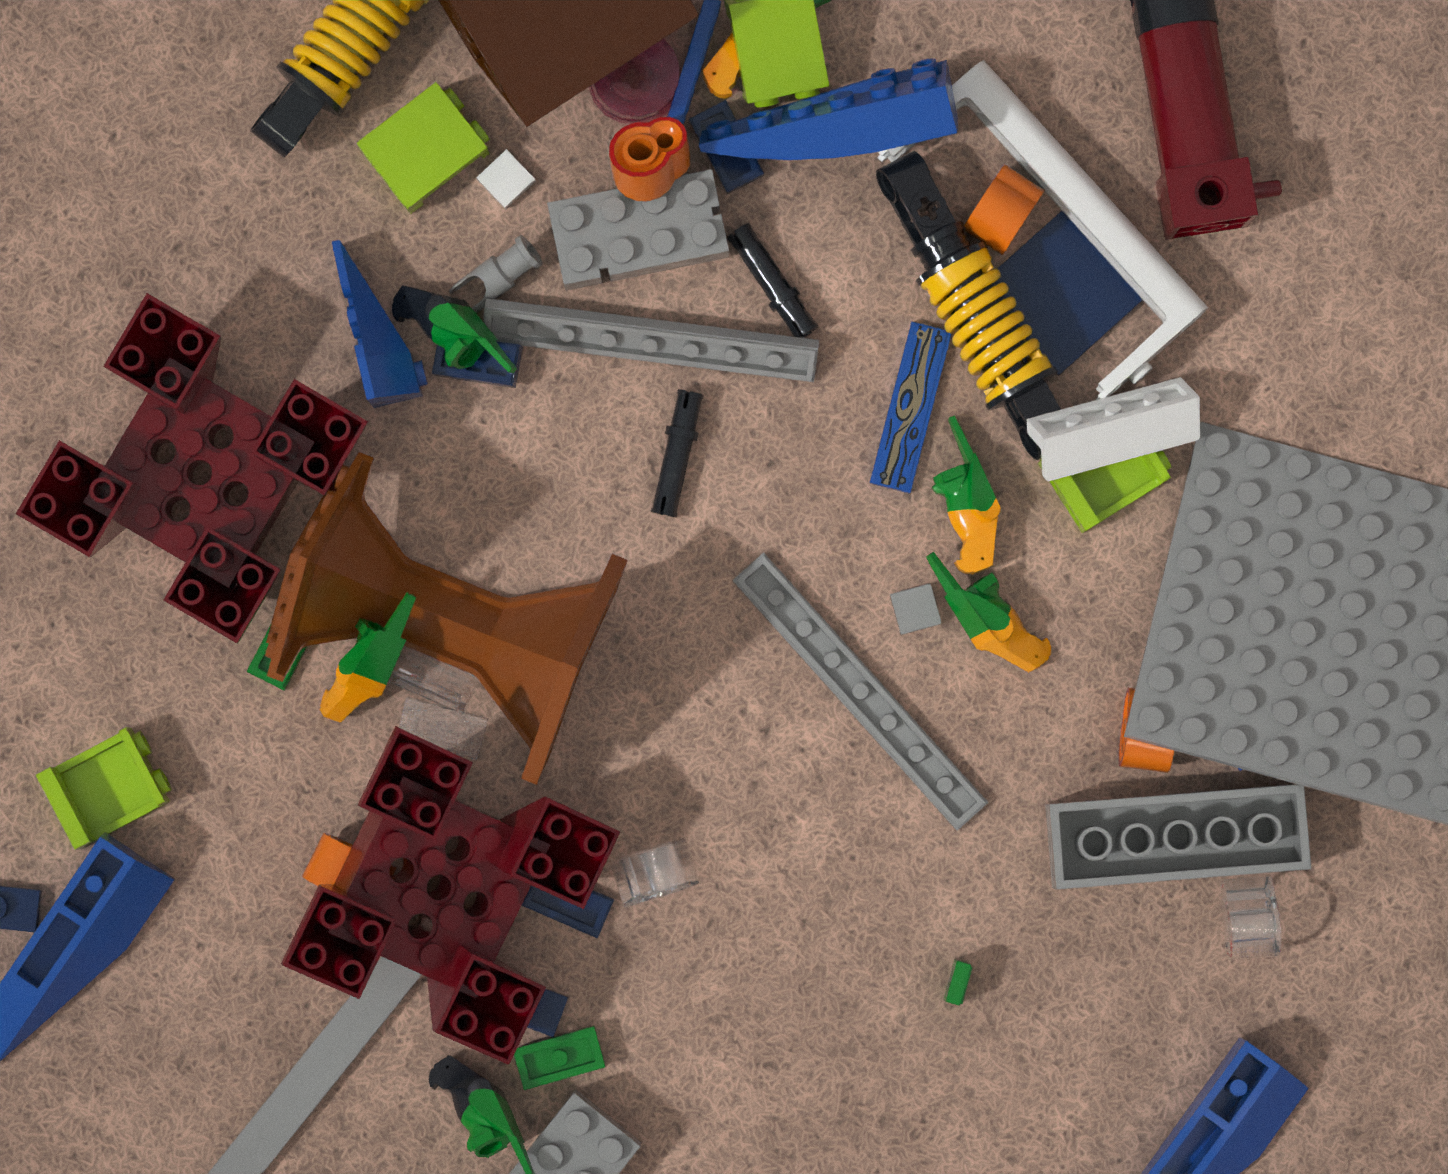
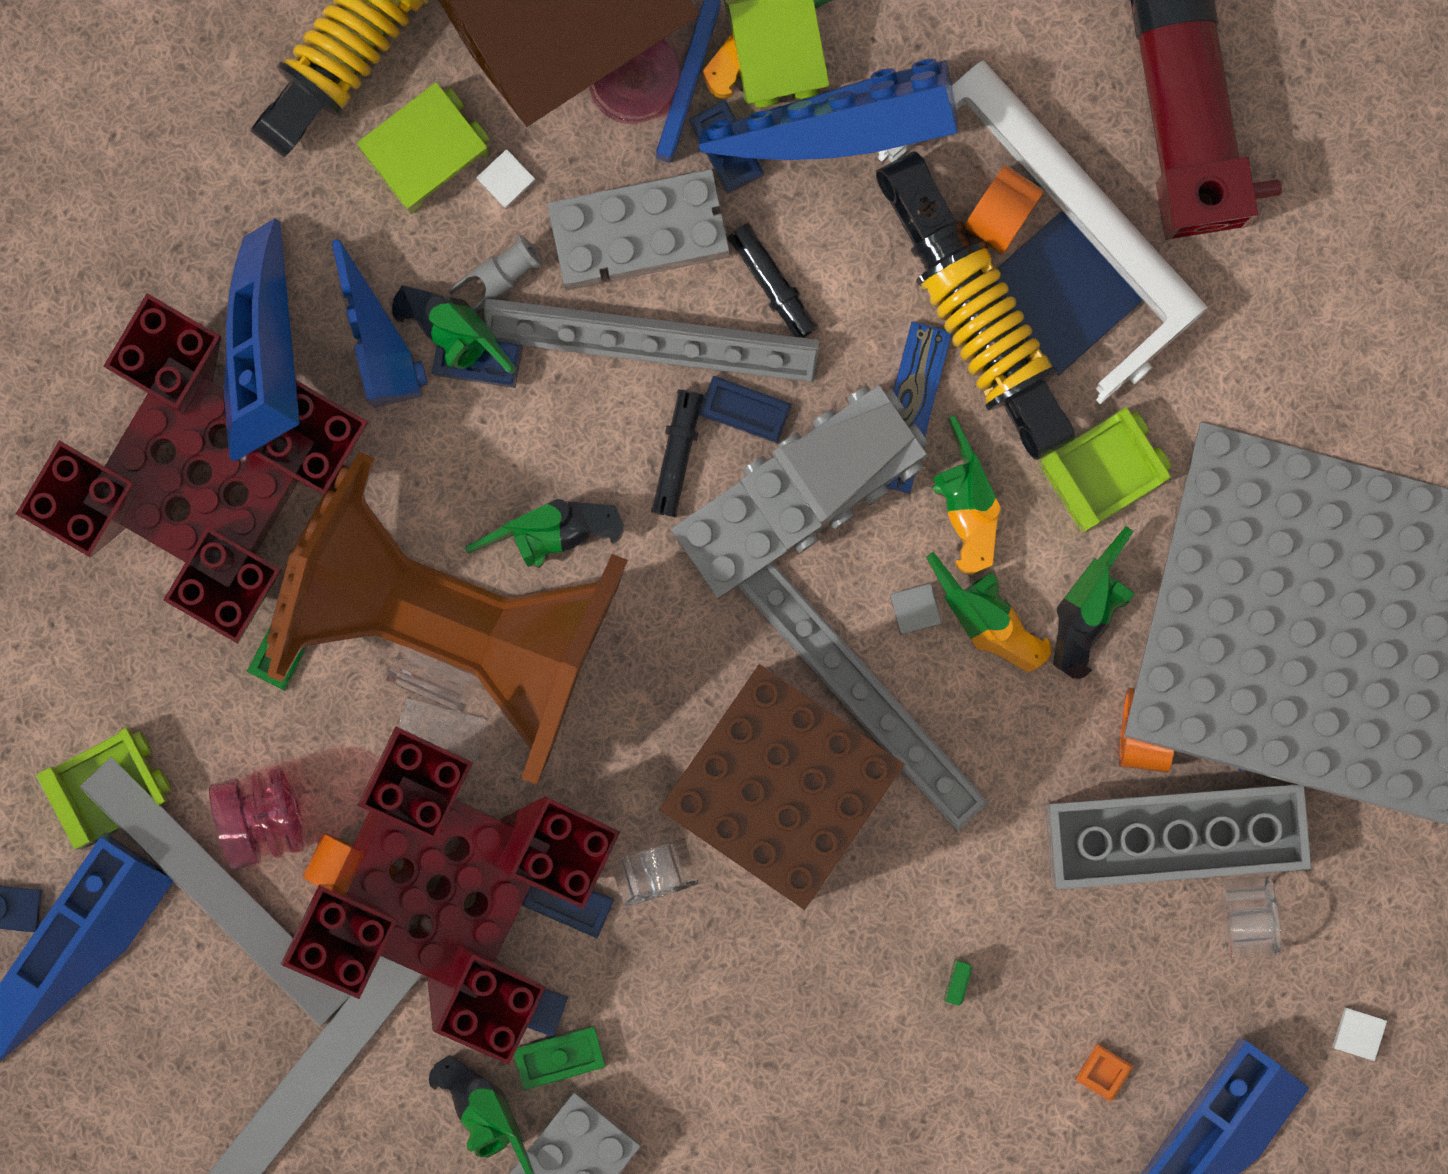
(207, 885): none -> light grey tile
(256, 818): none -> clear pink wheel
(259, 349): none -> blue wedge
(368, 664): green animal -> none
(556, 529): none -> animal
(649, 157): orange piece -> none
(745, 409): none -> dark blue tile
(781, 787): none -> reddish brown container
(803, 489): none -> light grey wedge
(1089, 610): none -> animal
(1104, 1072): none -> orange tile
(1116, 428): white panel -> none
(1359, 1034): none -> white tile

